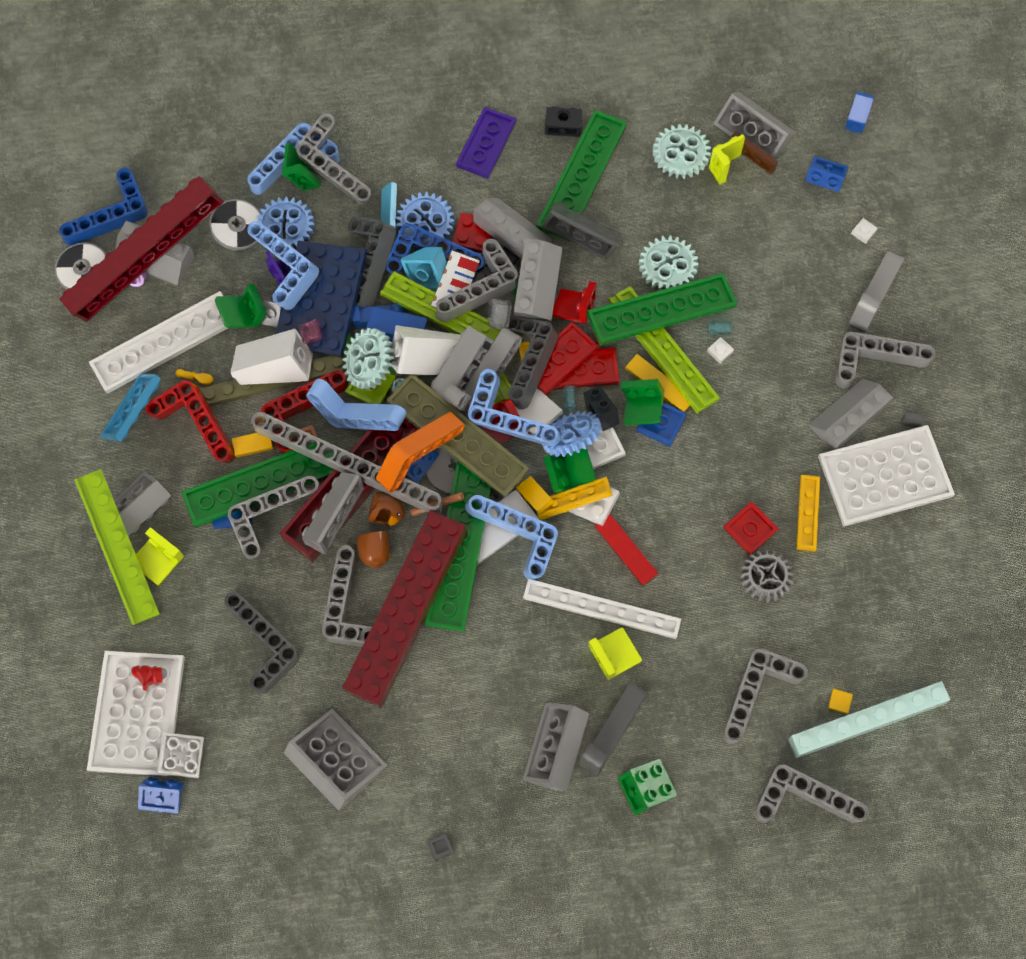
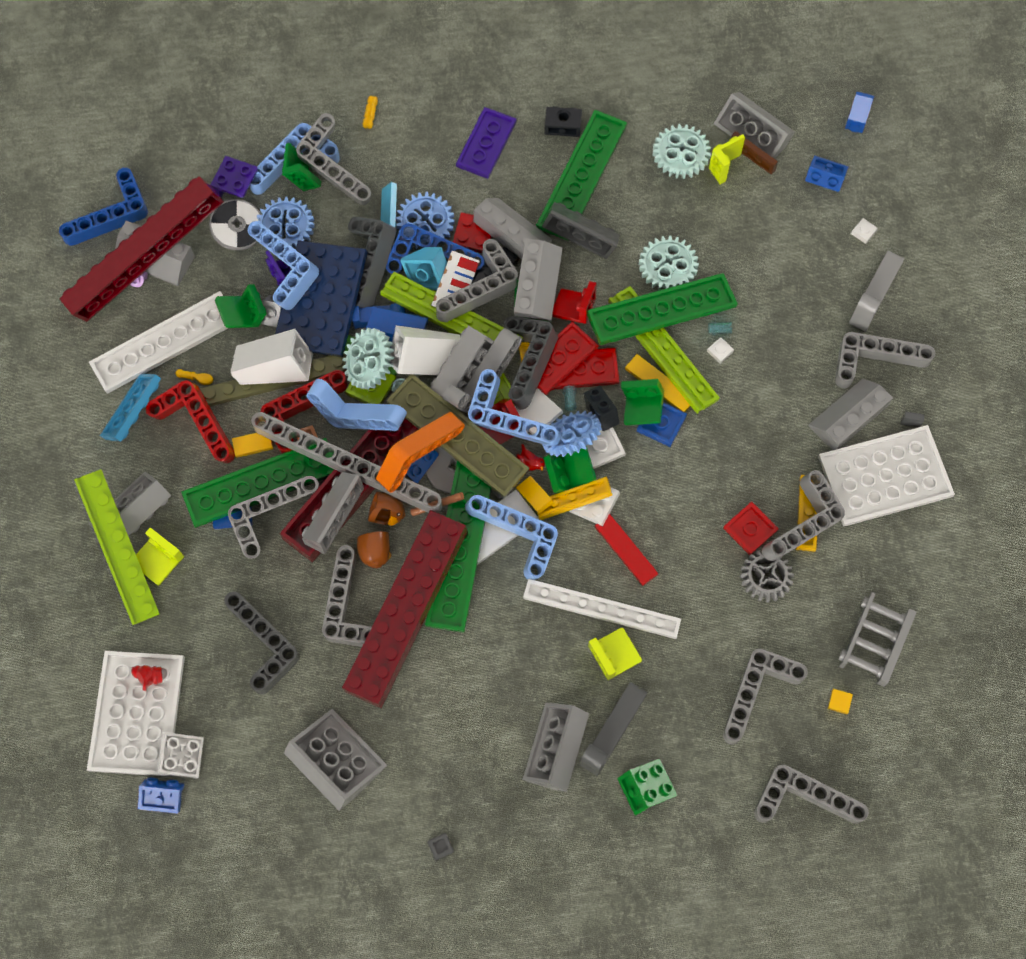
(73, 258): piece -> none
(233, 177): none -> dark purple bracket
(310, 331): clear pink plate -> none
(370, 112): none -> yellow axle
(498, 313): clear slope -> none
(530, 459): none -> red animal
(810, 526): none -> light grey beam
(868, 719): light aqua brick -> none
(897, 637): none -> light grey fence

